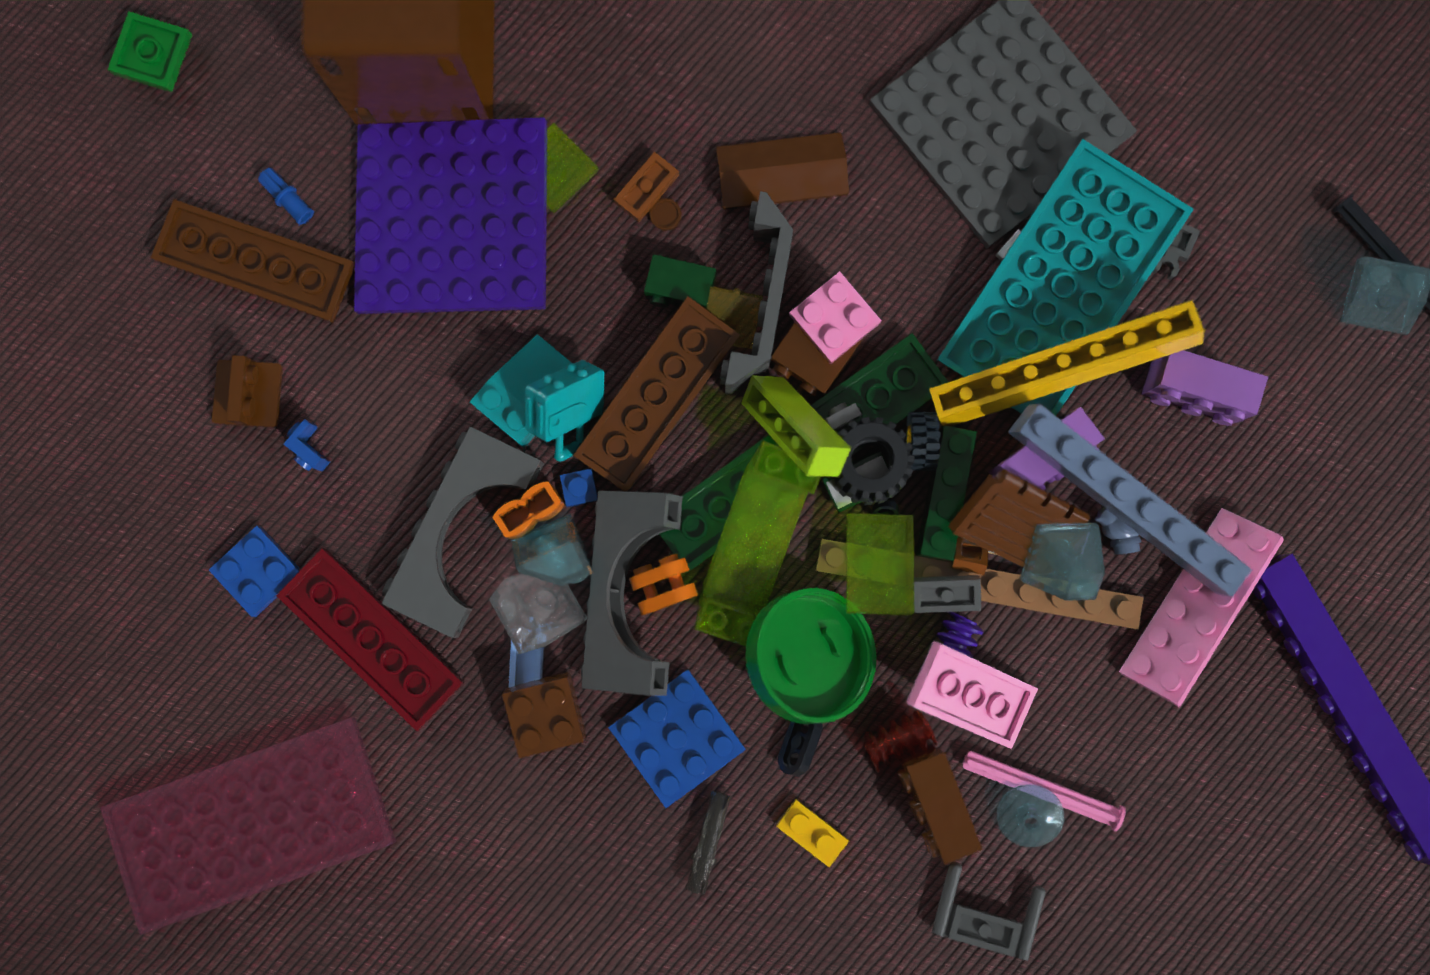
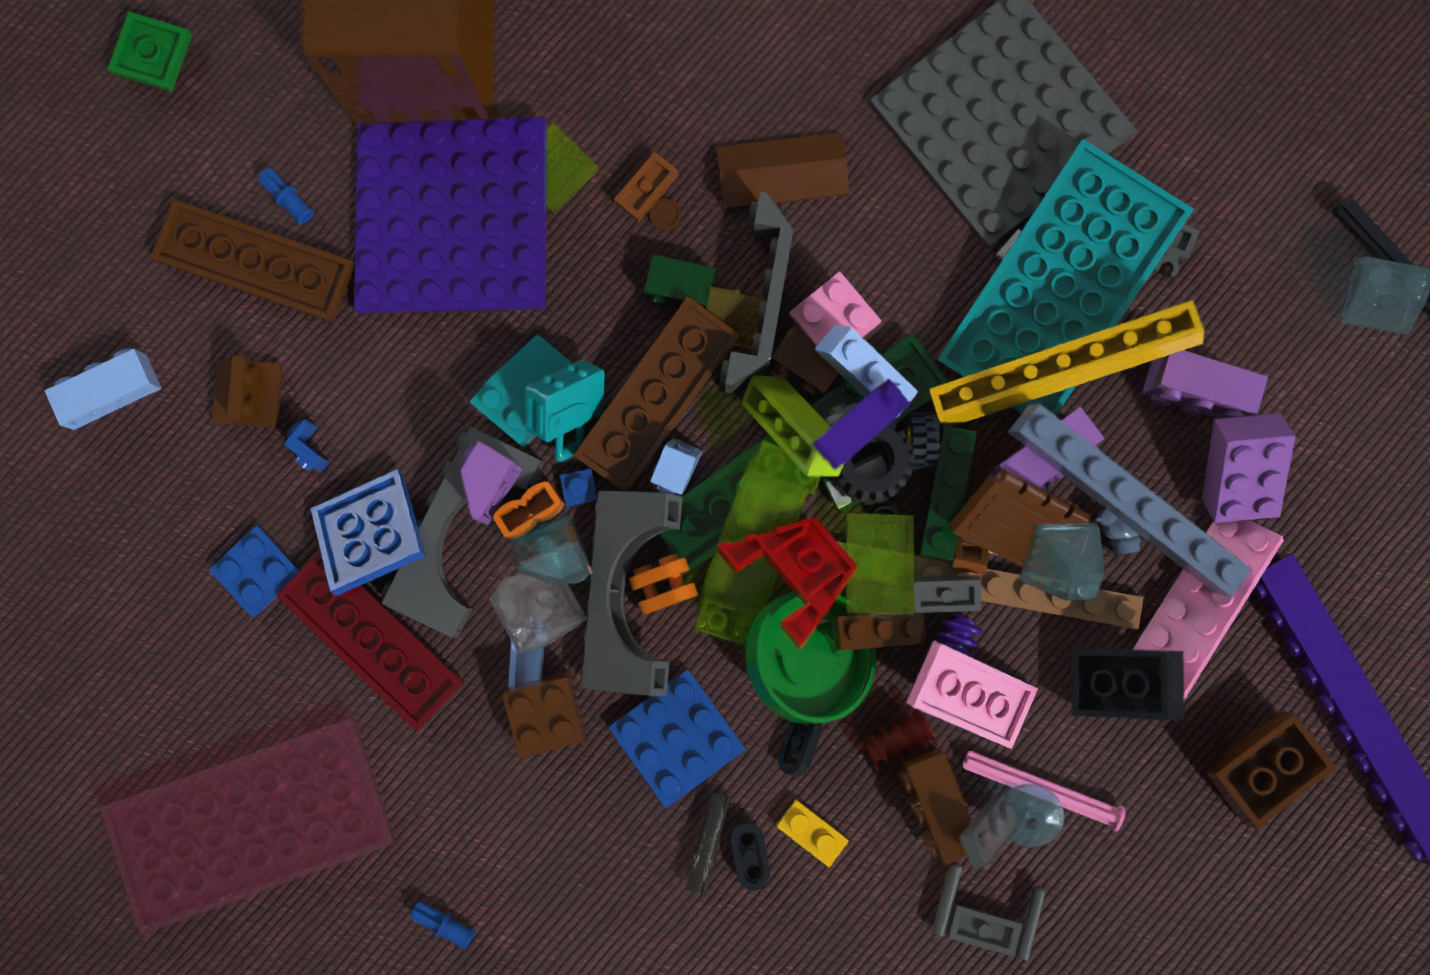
(102, 388): none -> light blue brick
(367, 532): none -> plate
(442, 924): none -> blue axle
(486, 480): none -> medium lavender slope
(676, 466): none -> light blue slope
(749, 855): none -> black plate
(808, 563): none -> red wing
(860, 362): none -> light blue brick
(861, 423): none -> dark purple slope
(878, 631): none -> reddish brown plate
(988, 831): none -> dark grey plate
(1127, 684): none -> black brick
(1247, 467): none -> medium lavender brick
(1269, 769): none -> reddish brown brick

